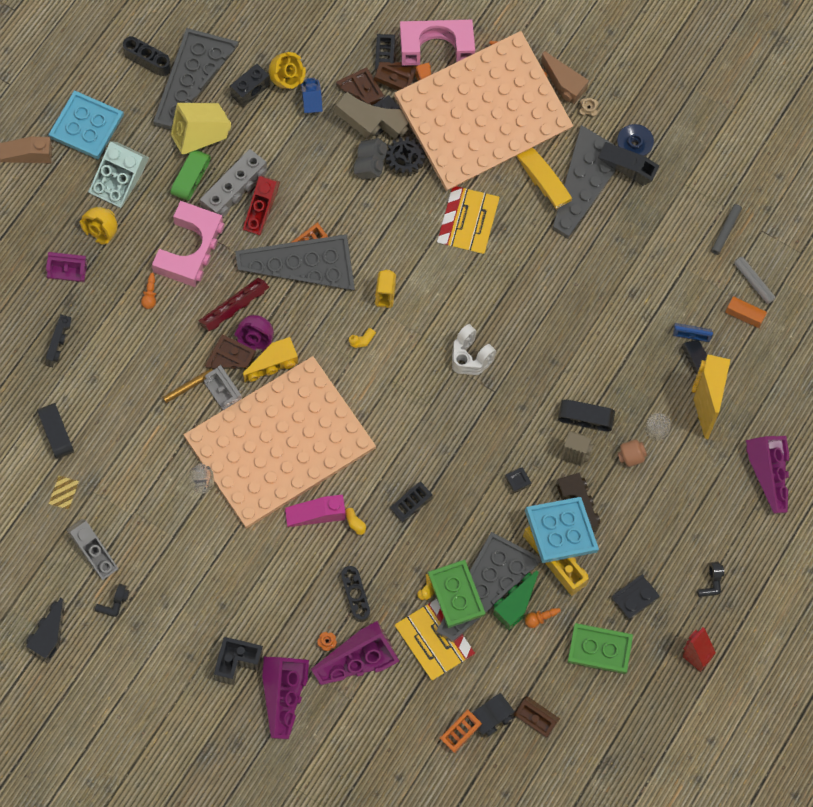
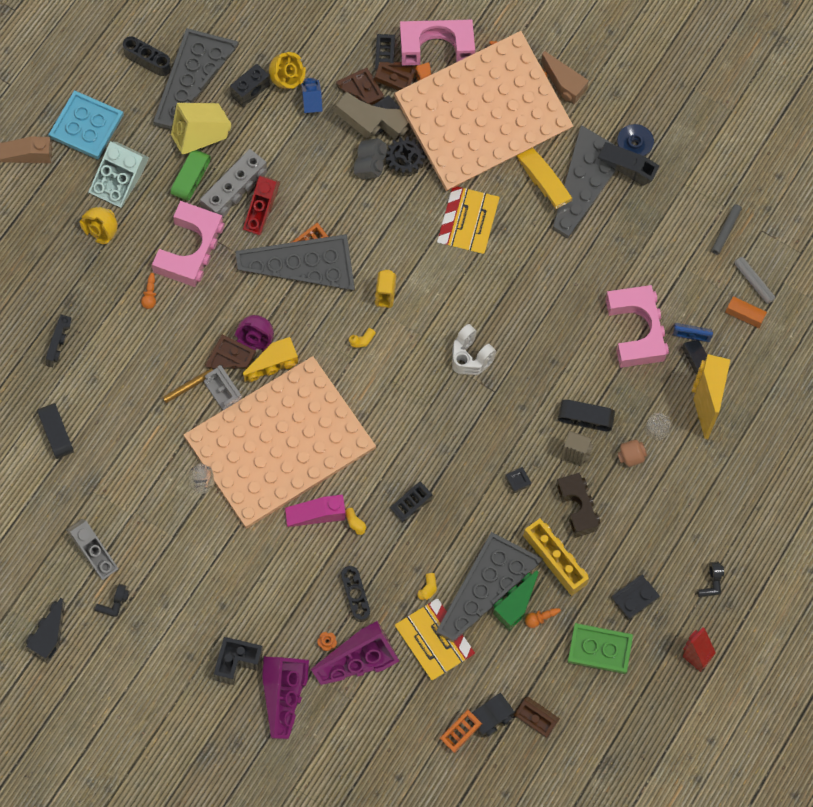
(63, 492): clear yellow sticker -> none
(66, 267): magenta hinge -> none
(233, 304): dark red plate -> none
(456, 593): bright green plate -> none
(561, 529): medium azure plate -> none
(591, 103): tan plate -> none
(642, 302): none -> bright pink arch
(769, 459): magenta wedge -> none

